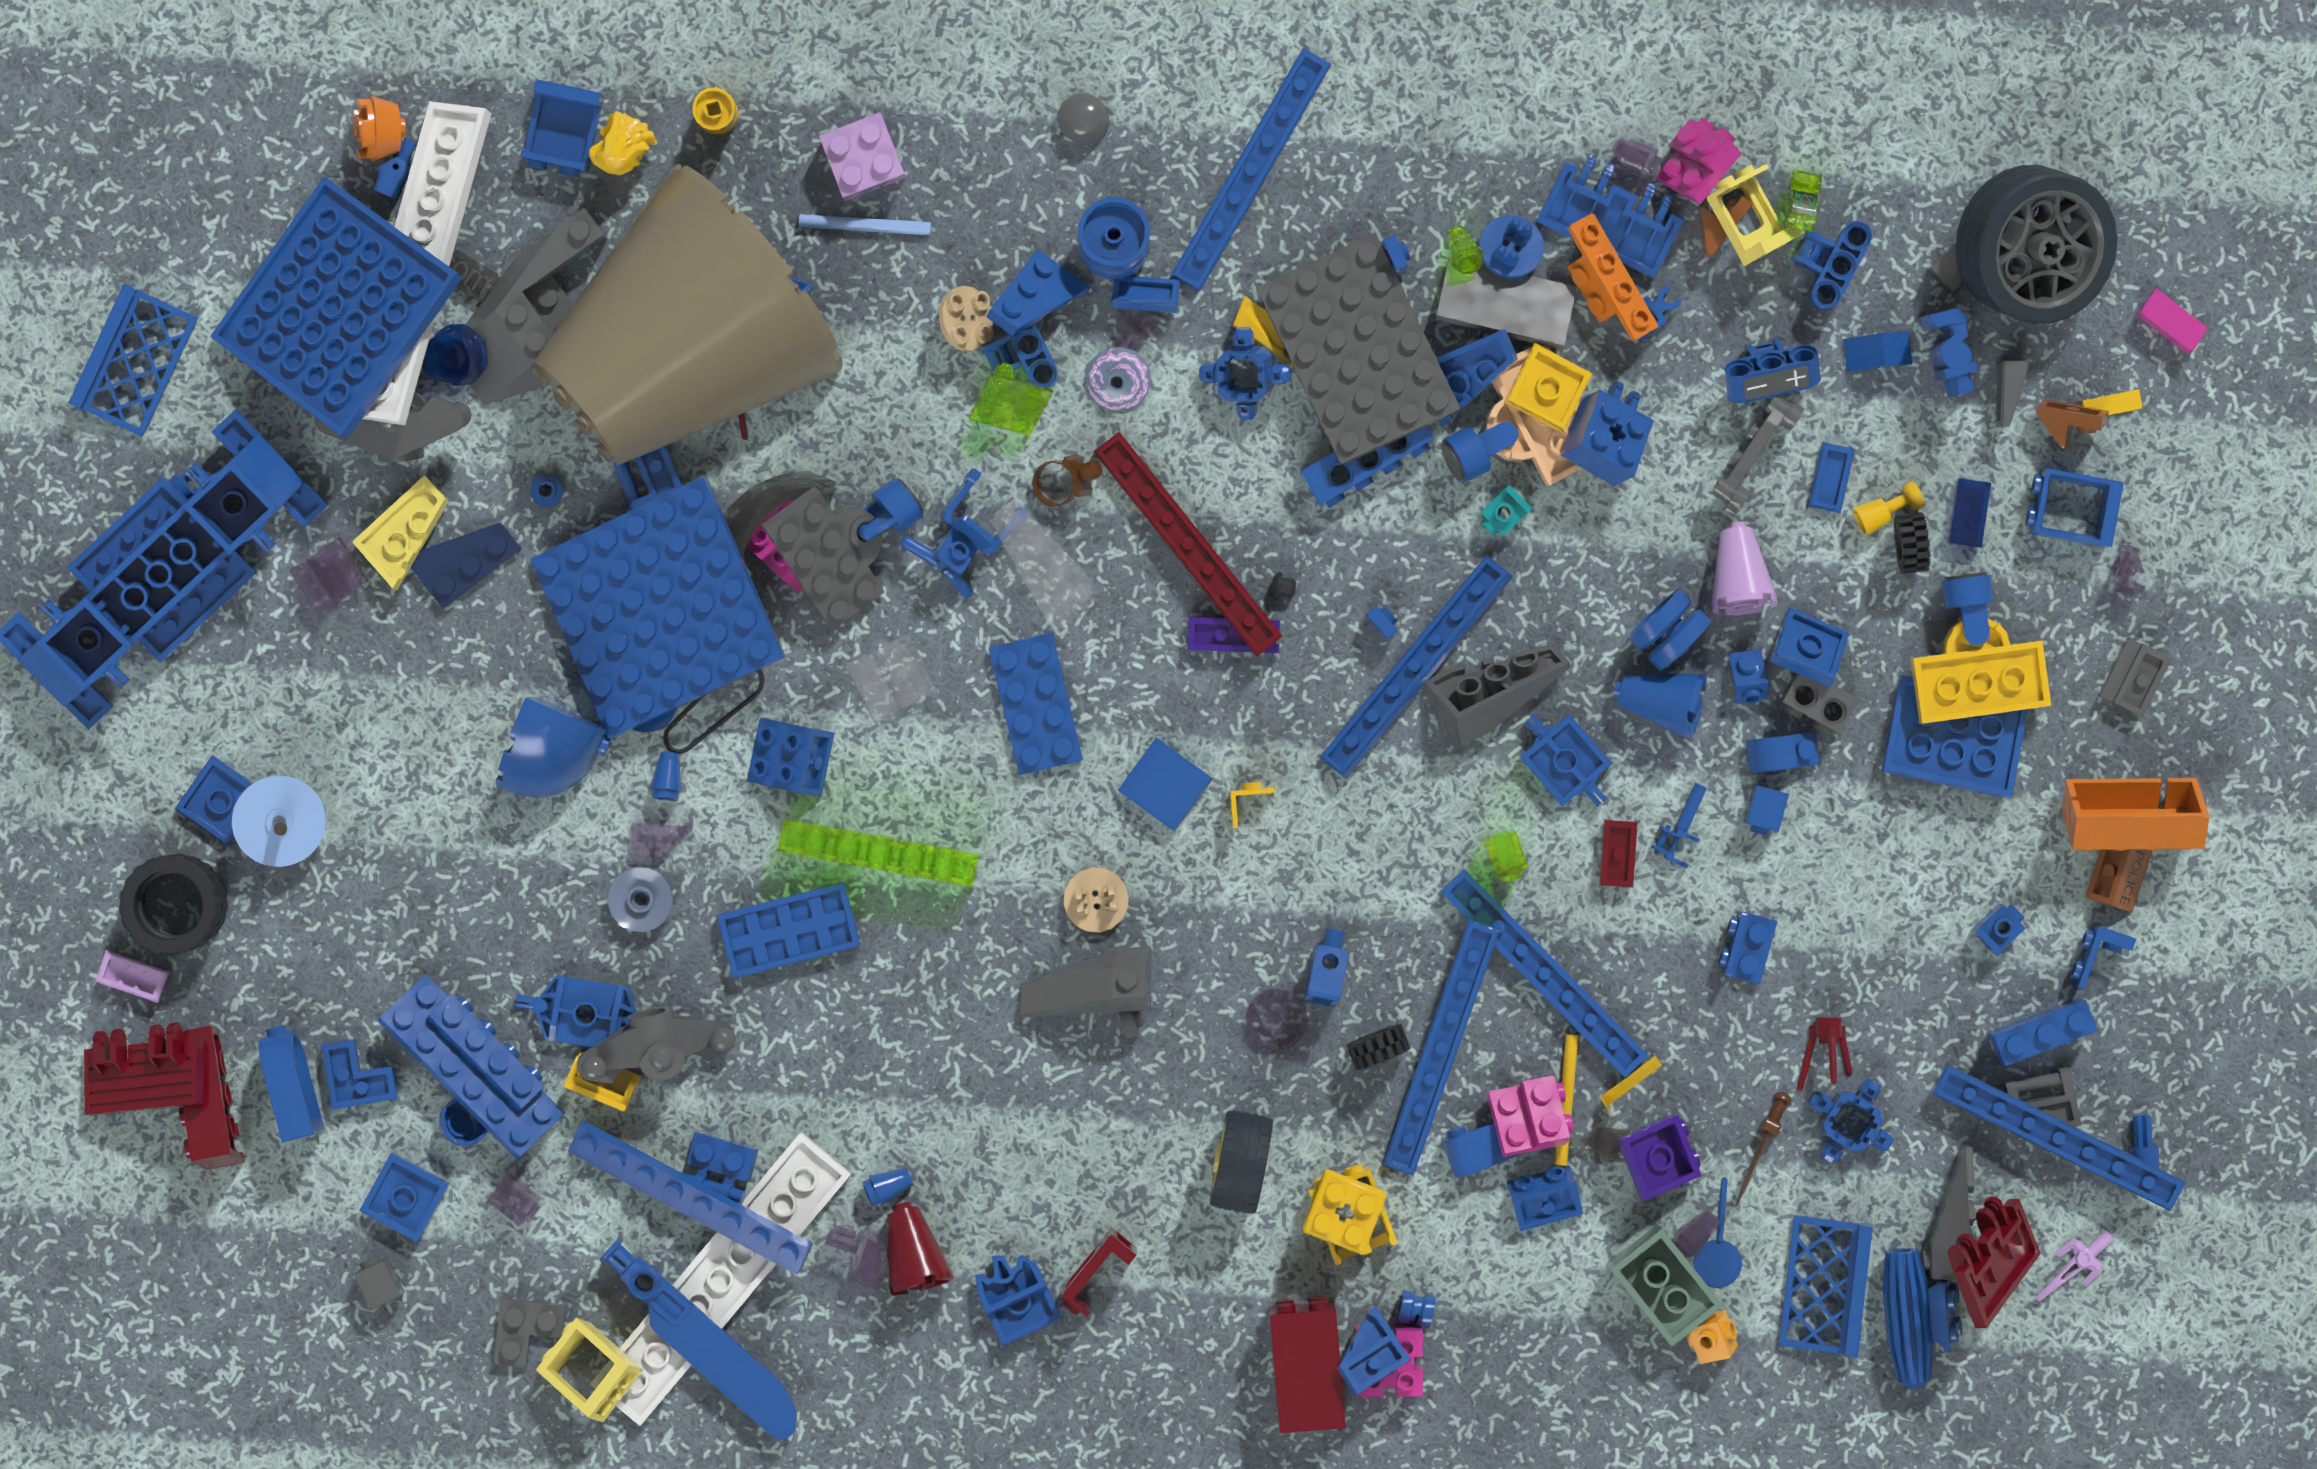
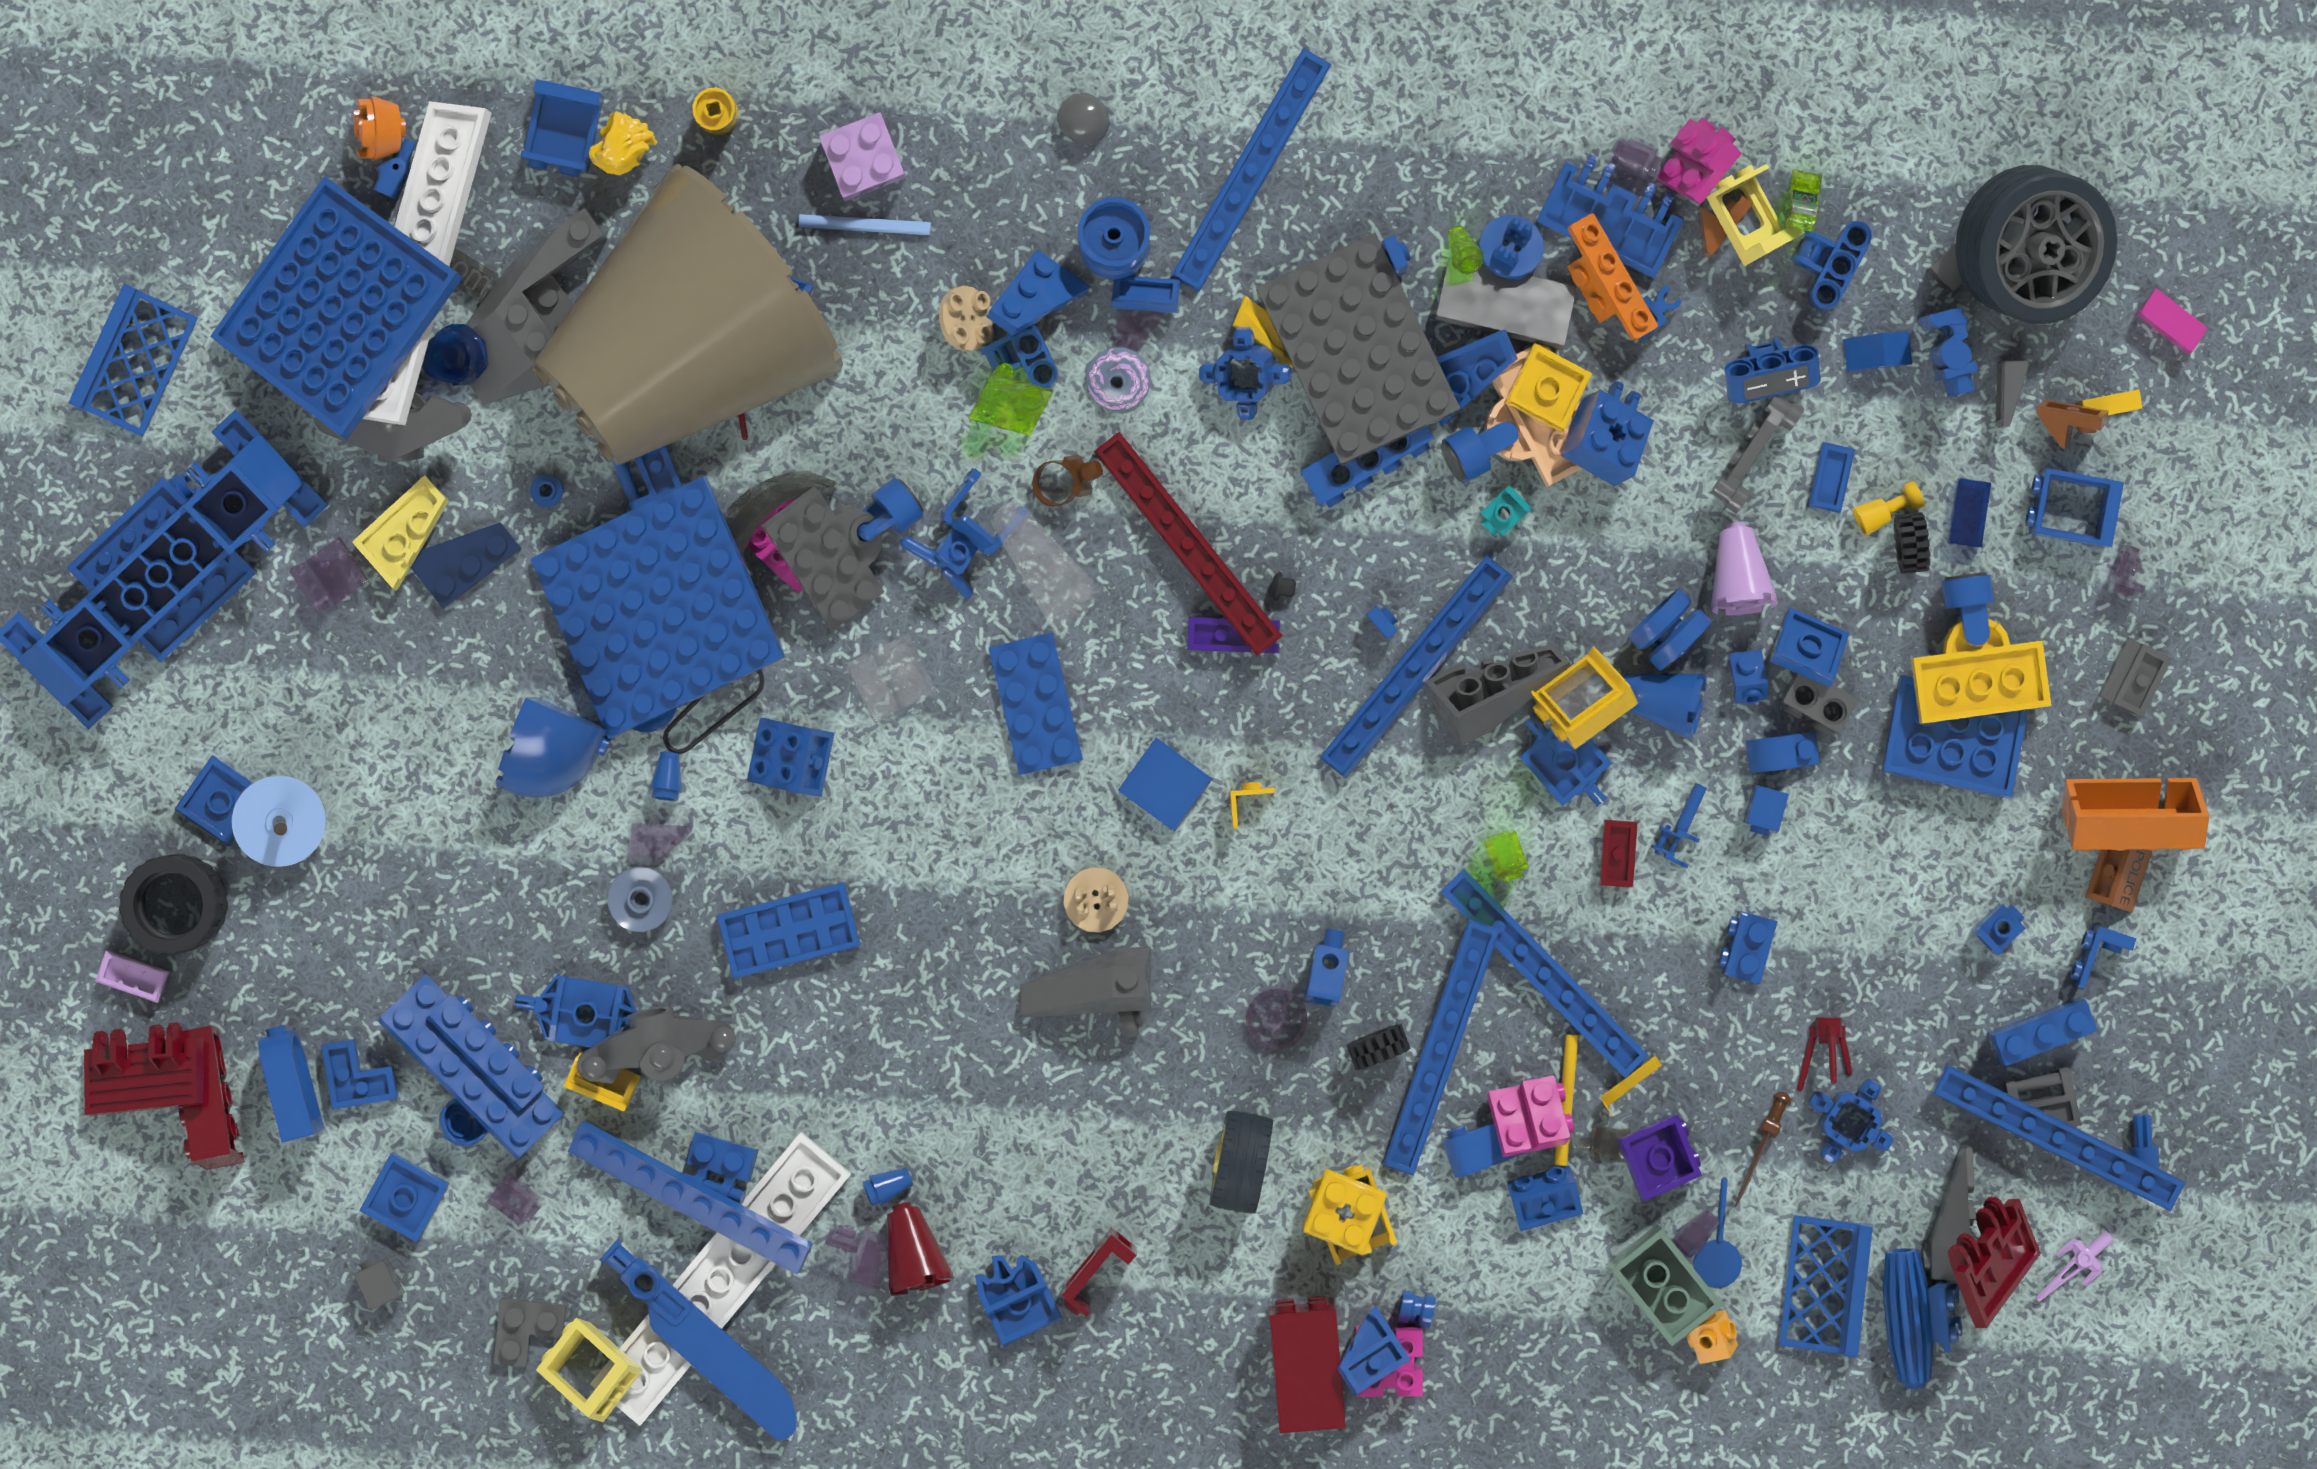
(878, 852): clear neon green brick -> none
(1584, 699): none -> yellow window

